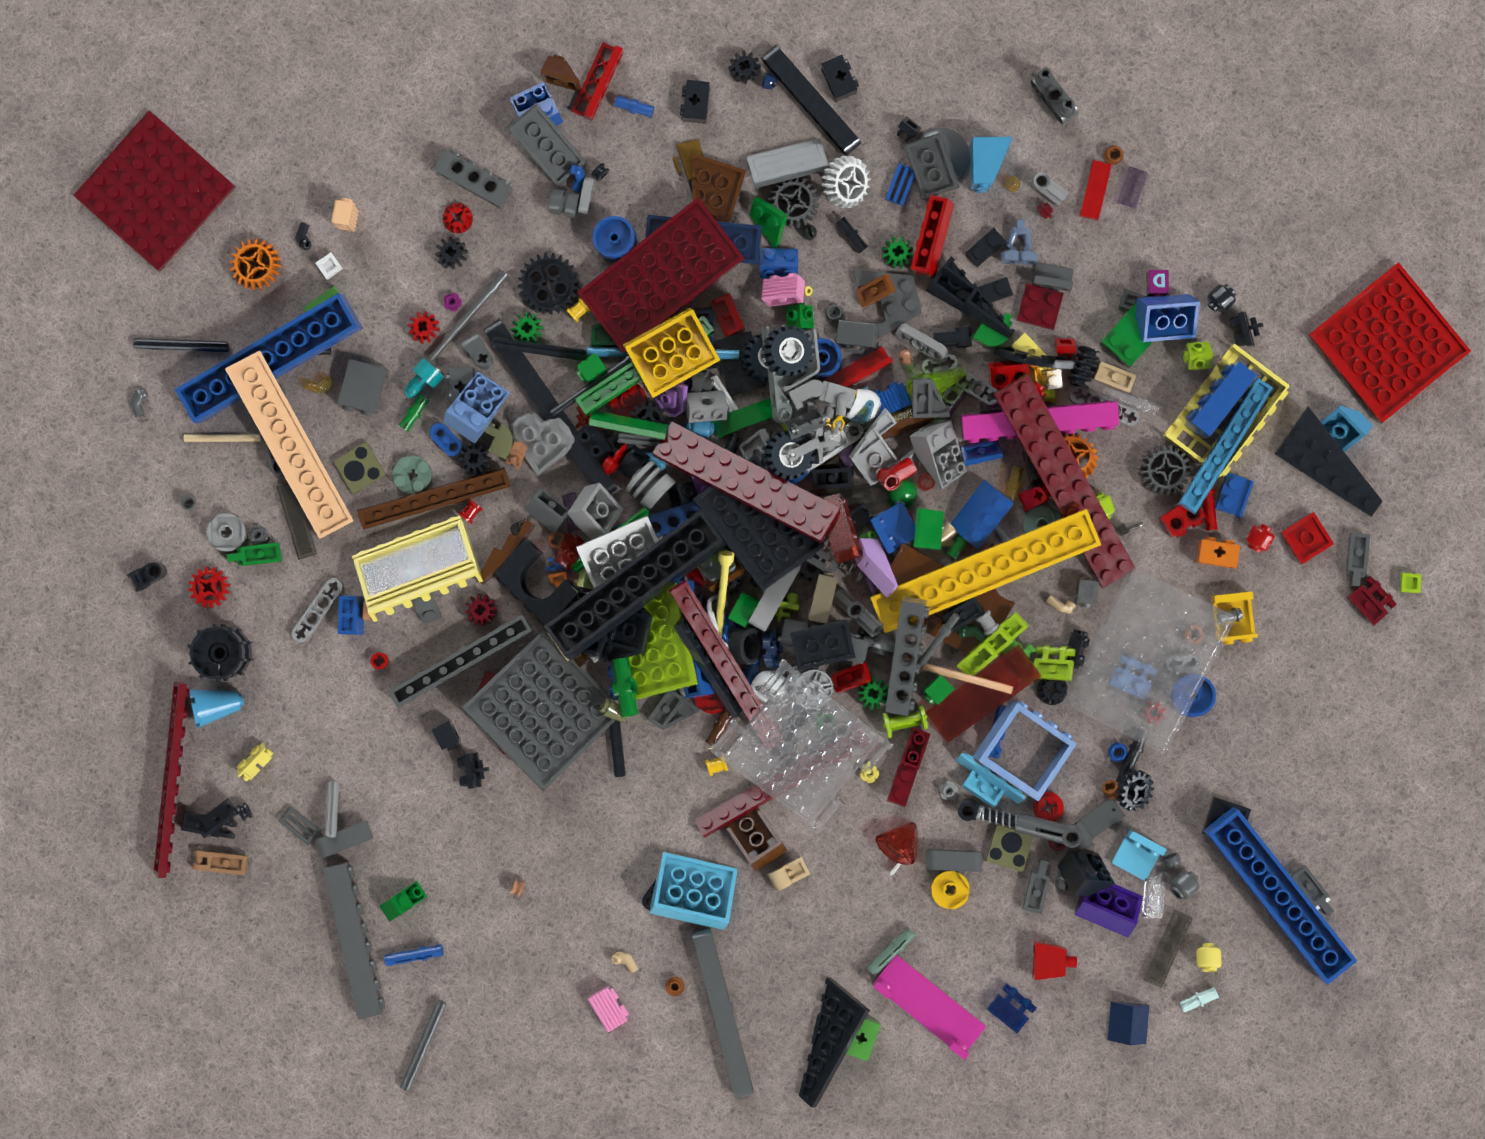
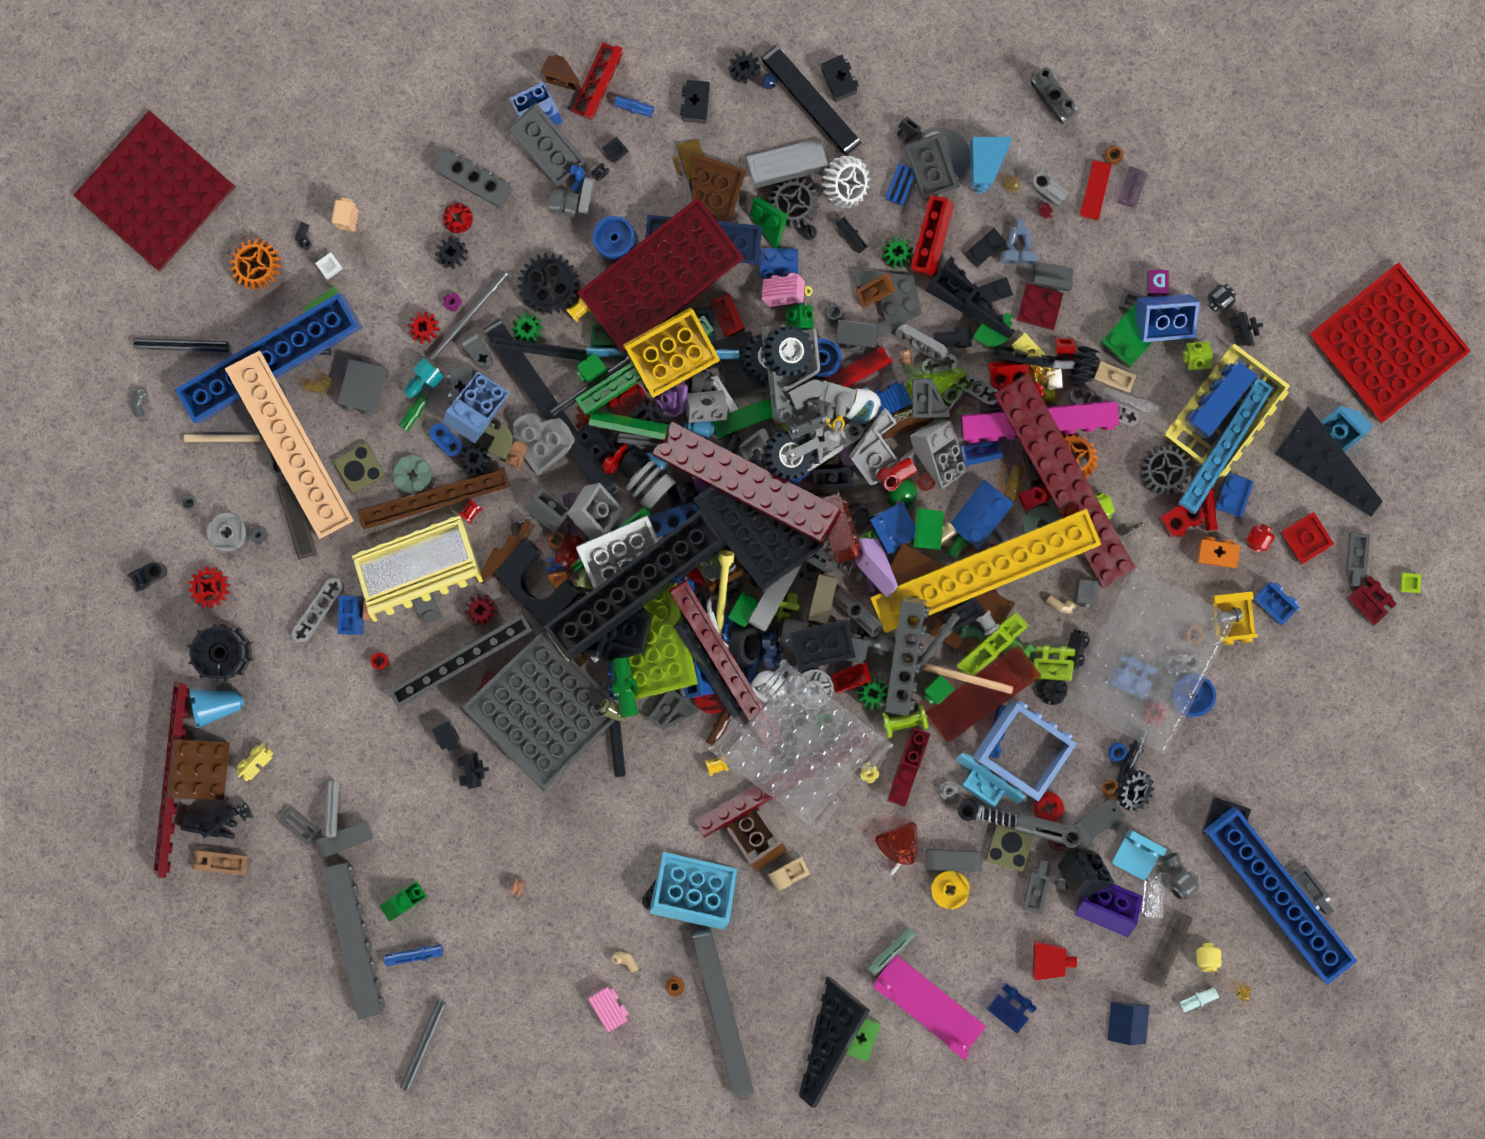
(198, 769): none -> reddish brown plate
(256, 554): green hinge -> none
(615, 150): none -> black plate
(1244, 993): none -> clear yellow hinge
(1276, 602): none -> blue bracket

